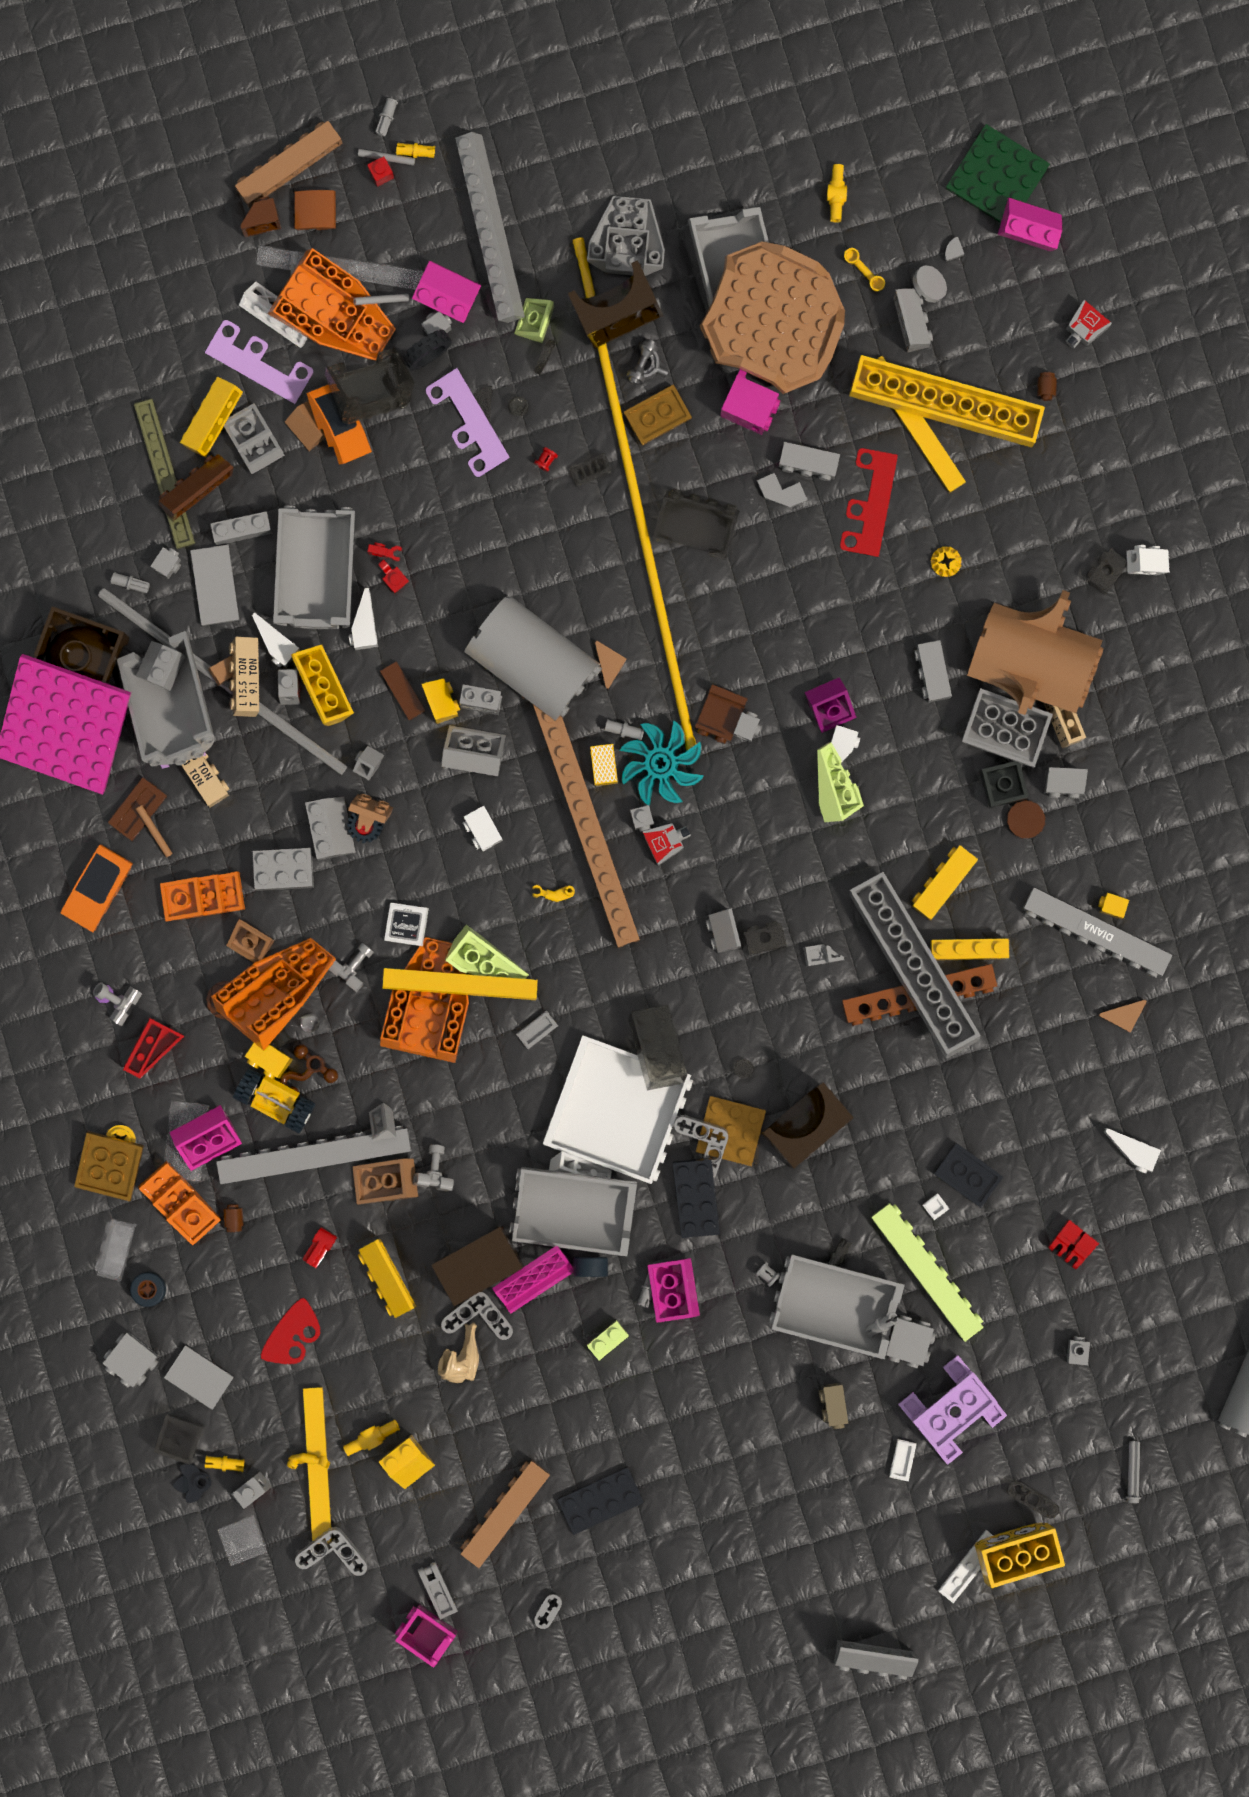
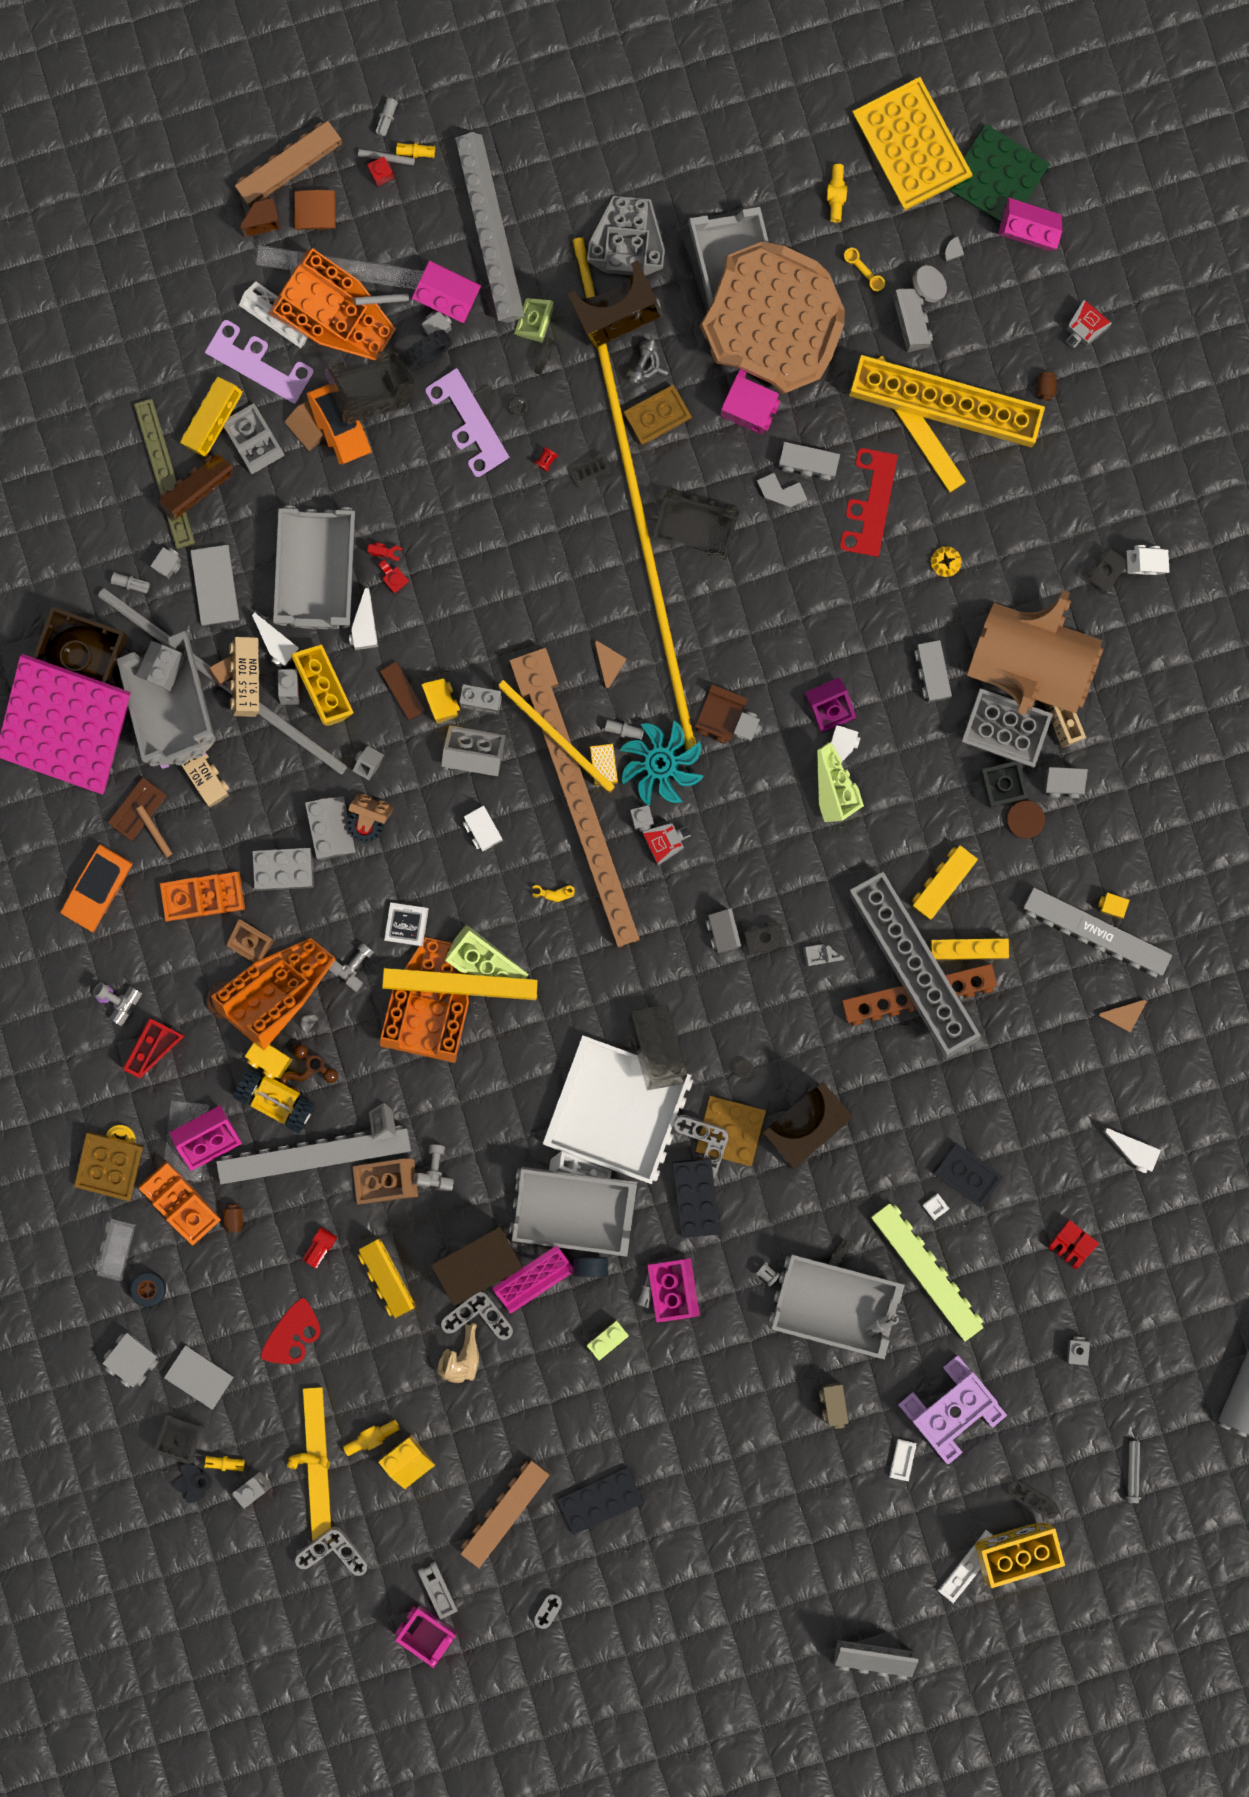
(241, 528): light grey brick -> none
(242, 1540): clear tile -> none
(532, 657): light grey cylinder -> none
(537, 1030): light grey tile -> none
(560, 740): none -> yellow tile
(910, 1342): light grey brick -> none
(912, 143): none -> yellow plate

